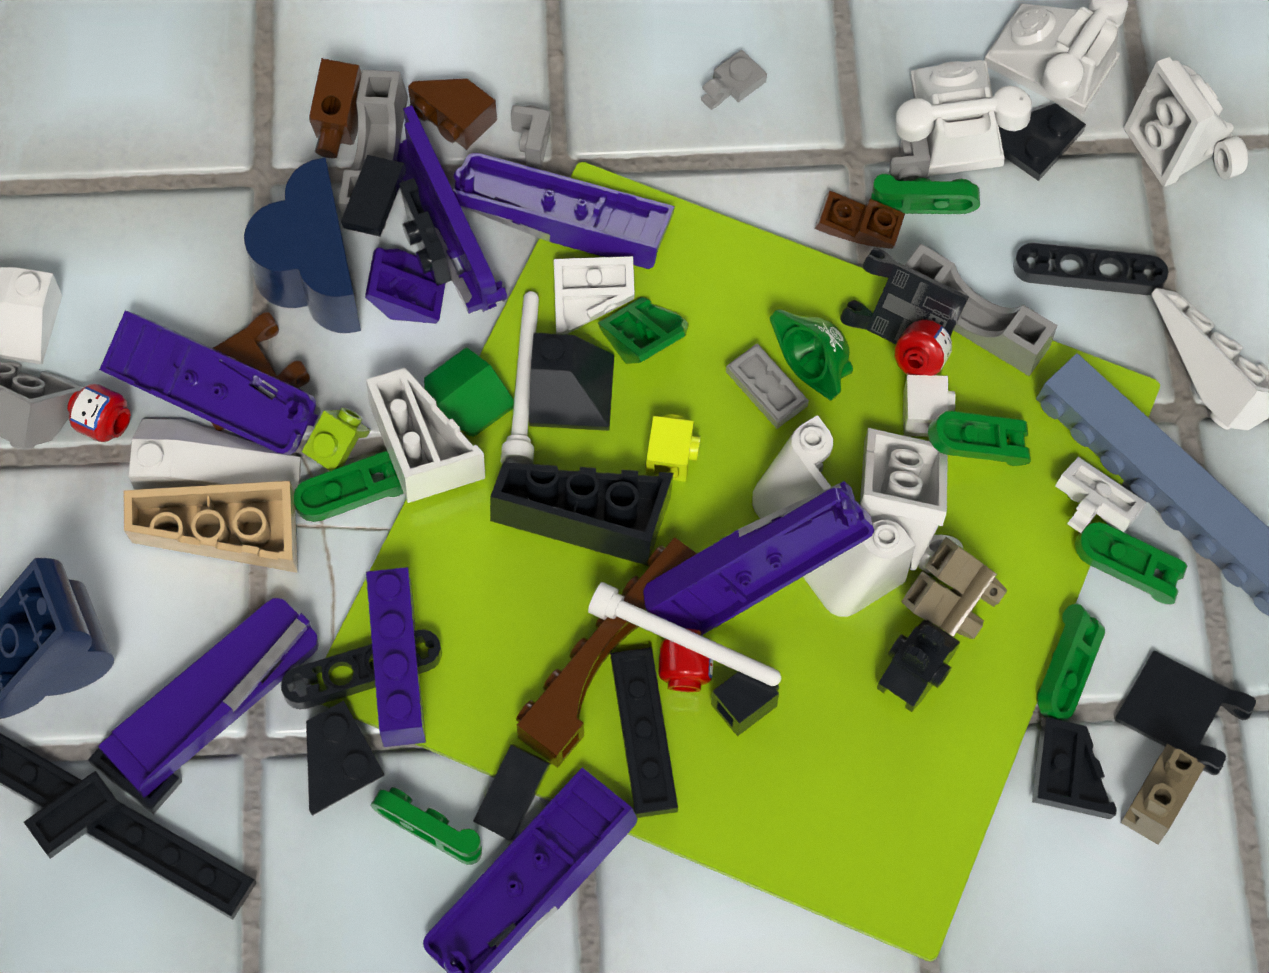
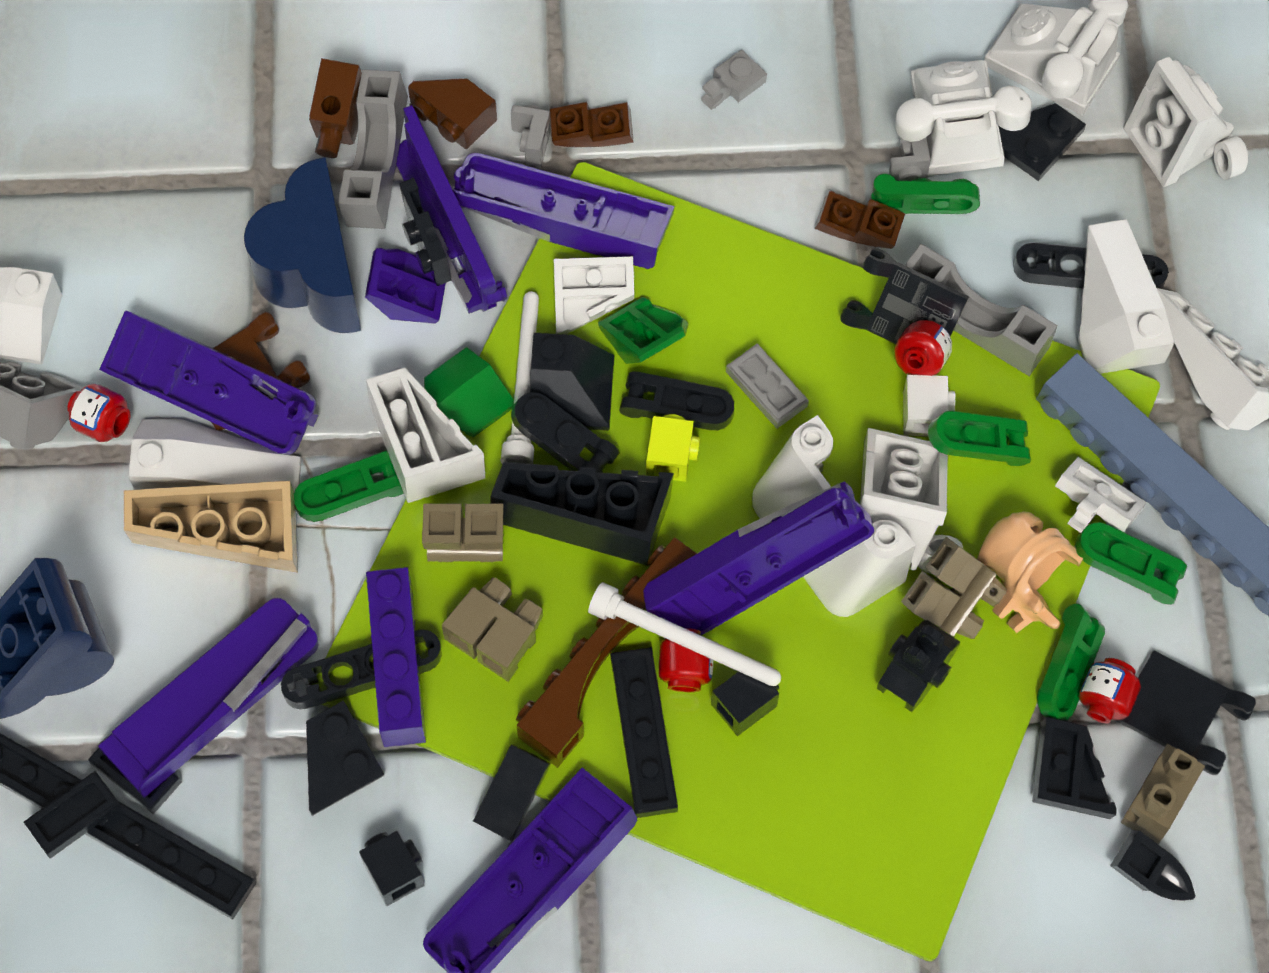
(335, 437): lime bracket -> none
(373, 195): black tile -> none
(392, 866): none -> black brick
(428, 826): green plate -> none
(456, 538): none -> dark tan hips
(492, 632): none -> dark tan hips
(560, 433): none -> black plate
(586, 127): none -> reddish brown slope
(705, 405): none -> black plate
(813, 351): green hat -> none
(1024, 561): none -> light nougat piece
(1109, 690): none -> red head
(1120, 305): none -> white wedge
(1152, 868): none -> black plate

